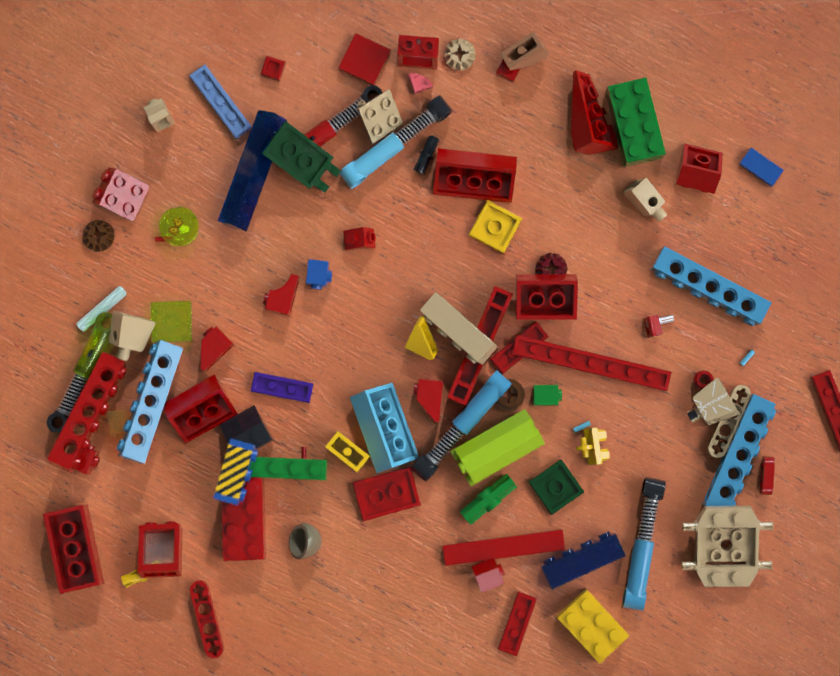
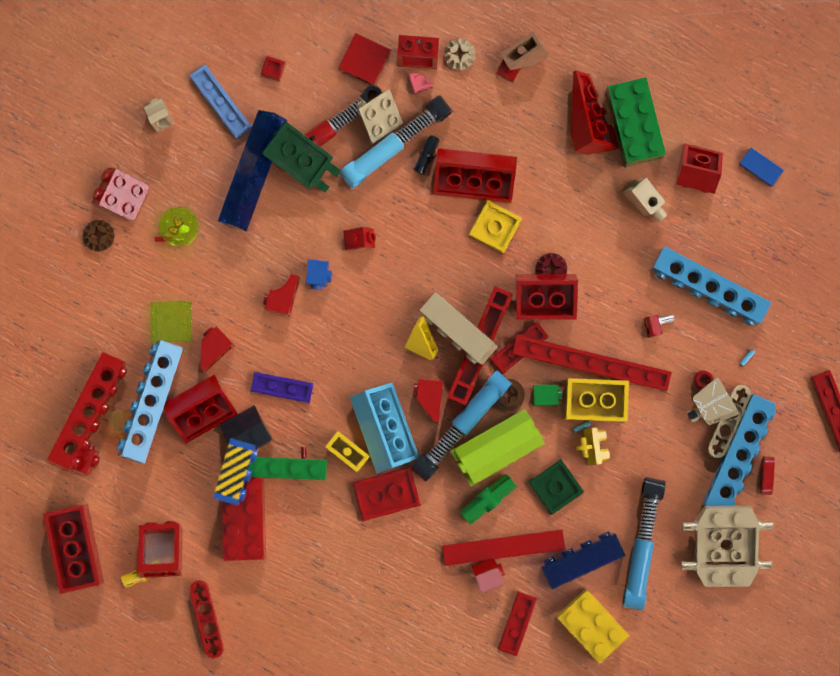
(93, 349): piece -> none
(104, 306): light aqua axle -> none
(129, 333): tan torso -> none
(304, 541): dark tan hat -> none
(596, 400): none -> yellow brick

